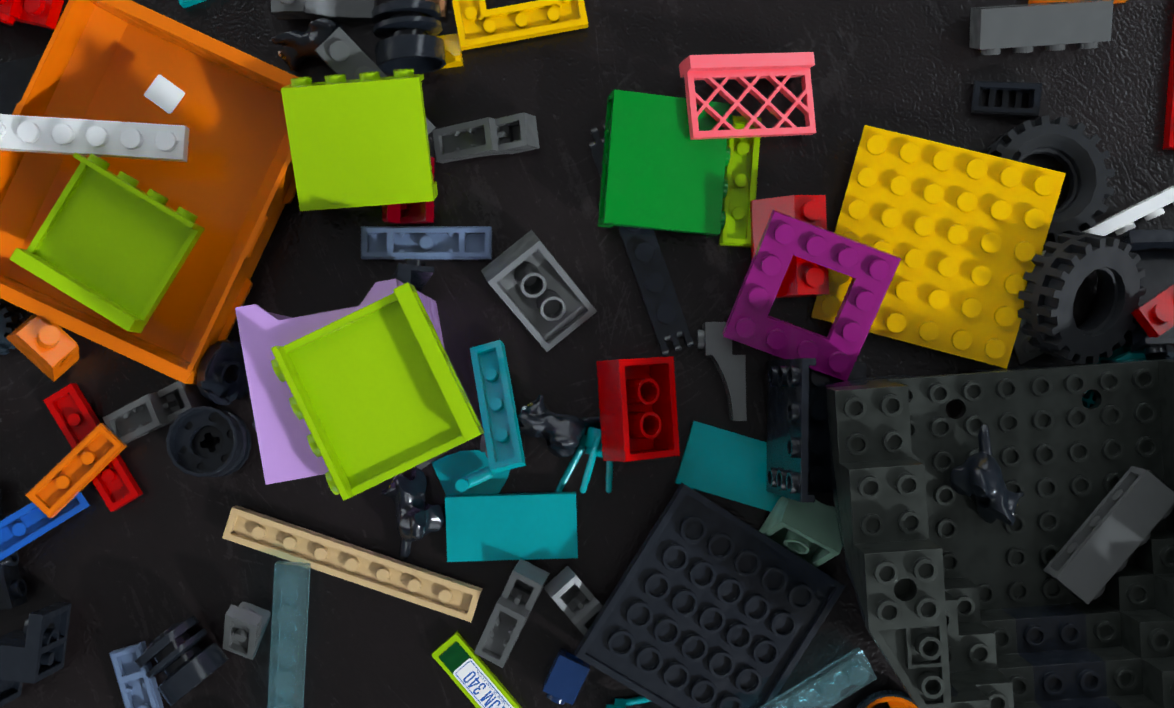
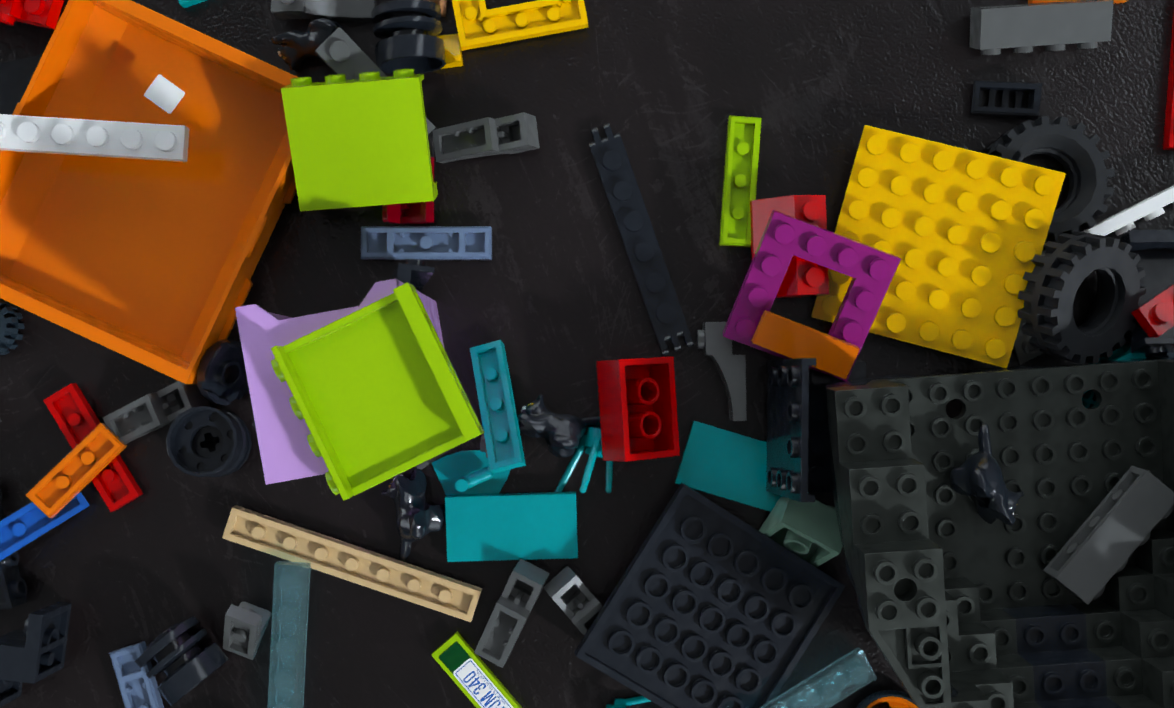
(45, 346): orange torso -> none
(111, 244): lime panel -> none
(538, 290): dark grey slope -> none
(565, 678): dark blue brick -> none
(656, 172): green panel -> none
(744, 67): coral fence -> none
(805, 342): none -> orange tile

